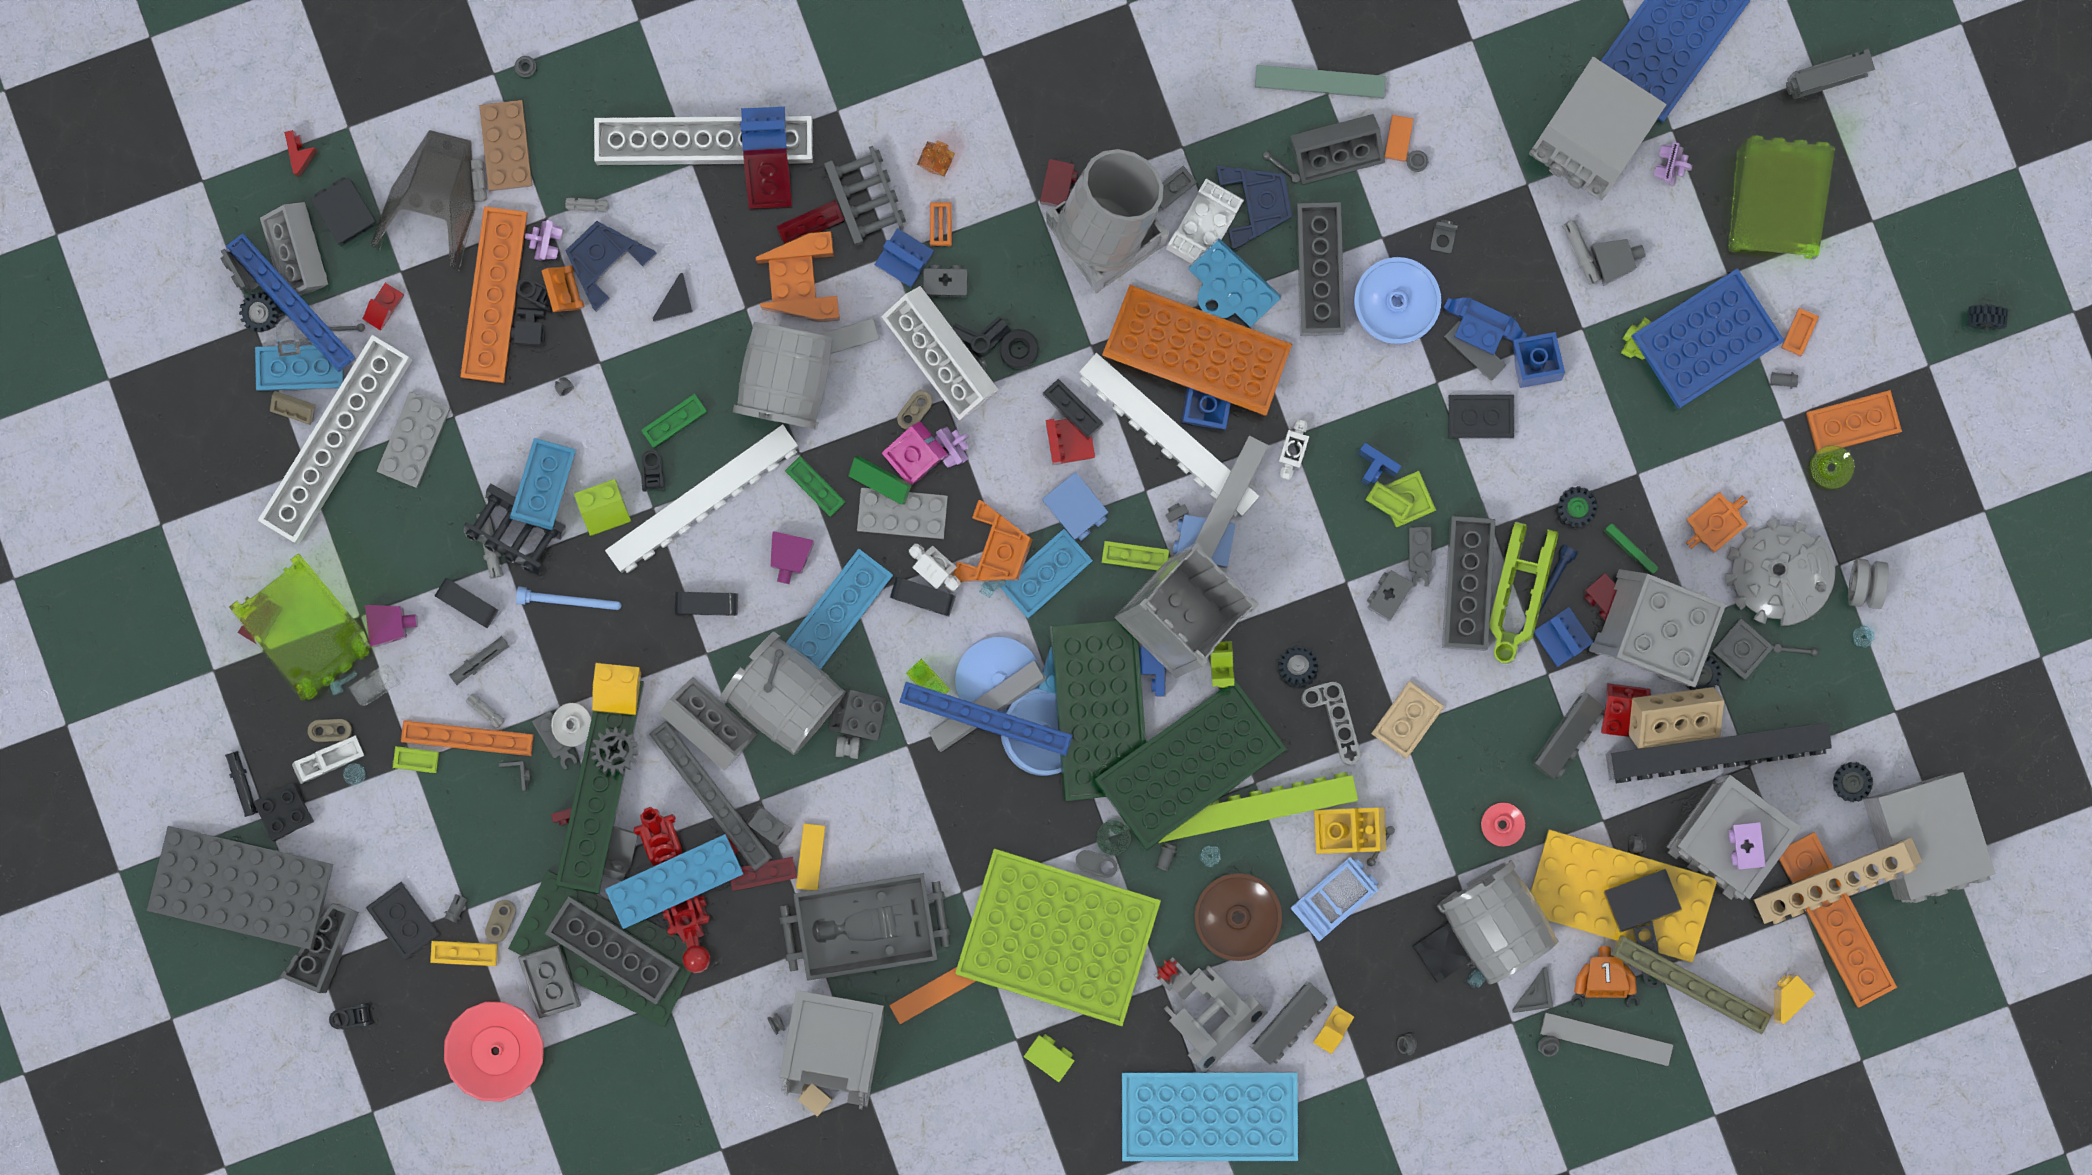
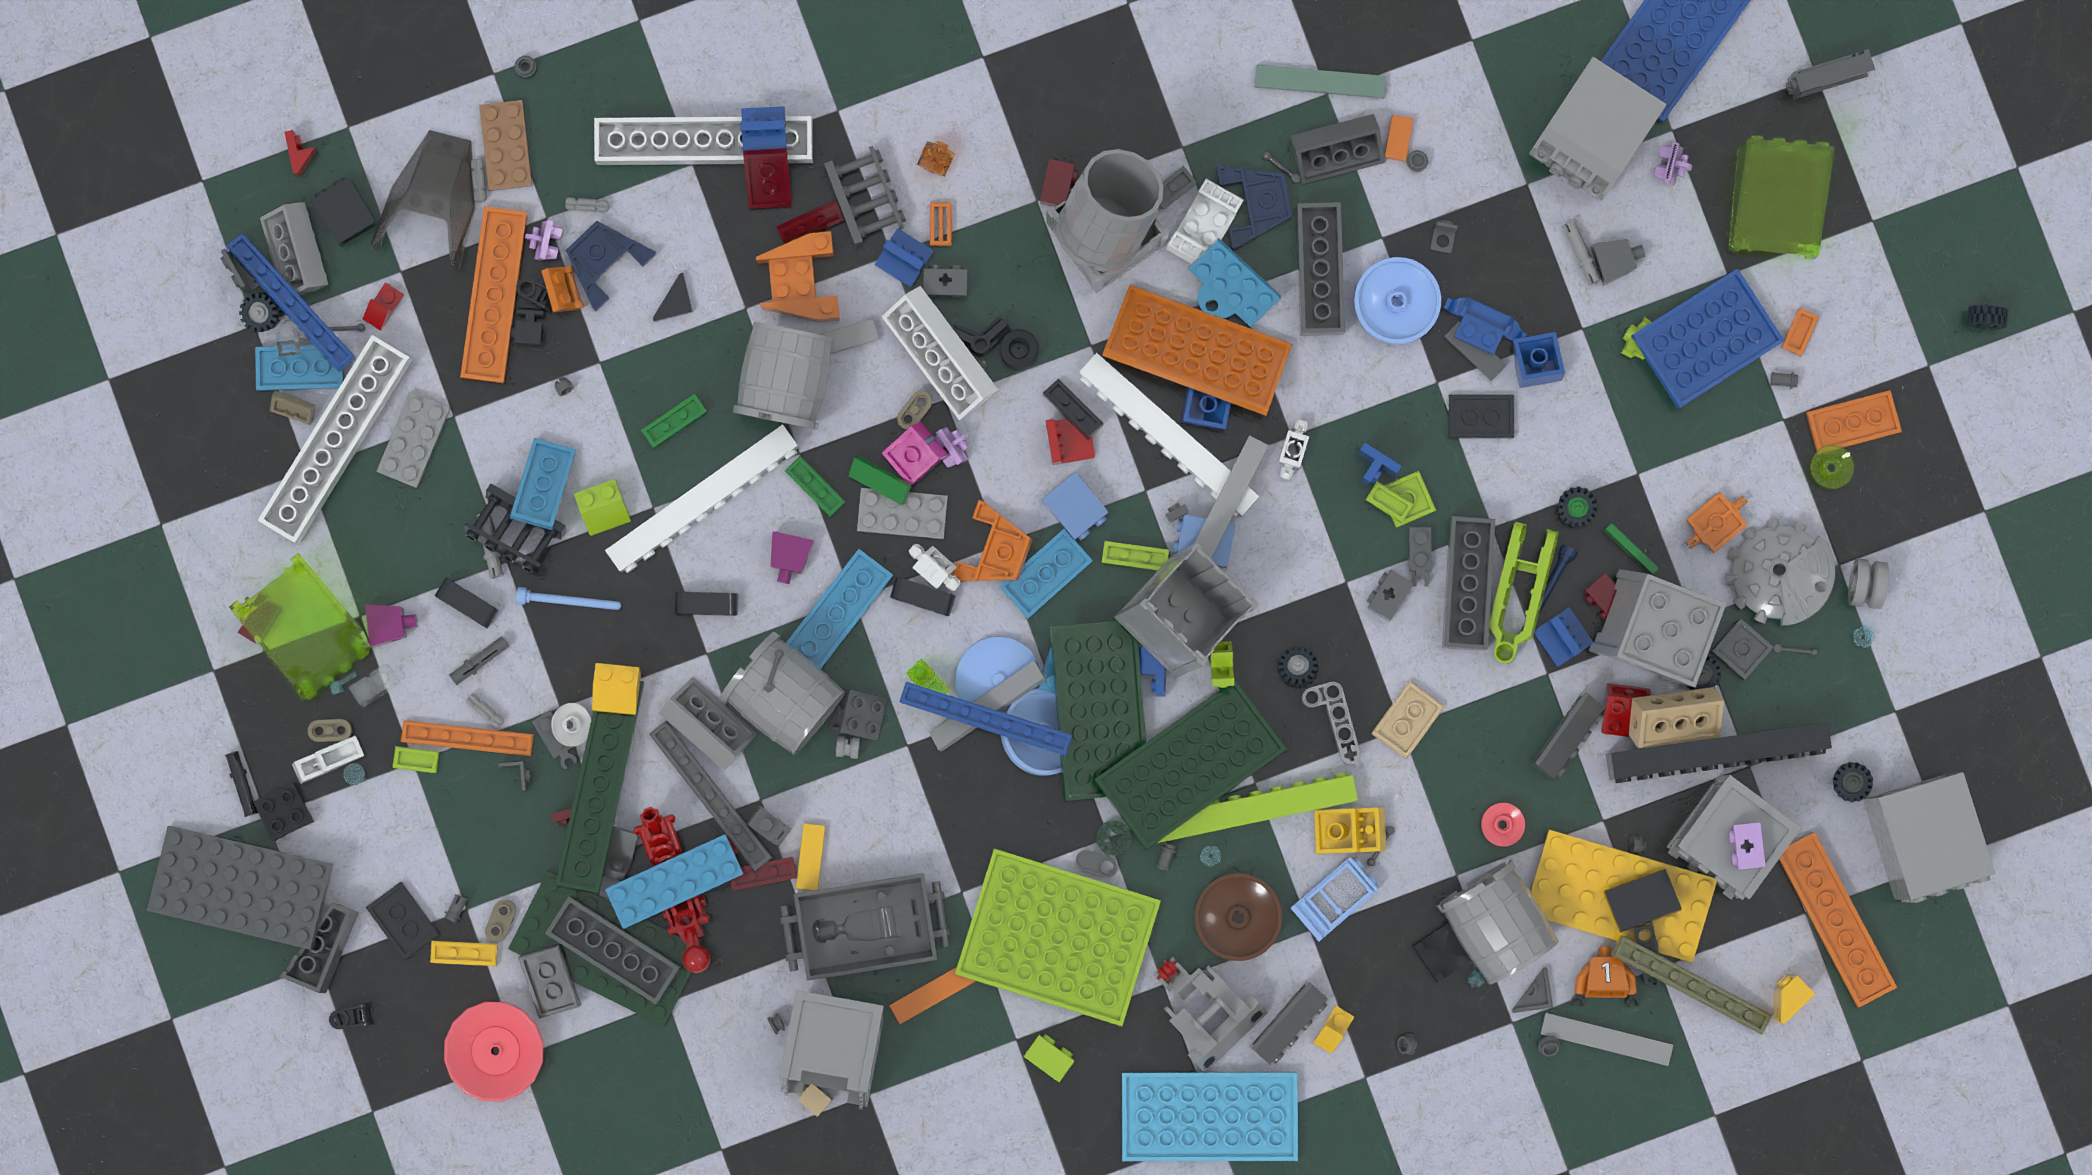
(623, 755): dark grey gear -> none
(652, 473): black piece -> none
(989, 589): clear light blue hand -> none
(1903, 851): tan brick -> none

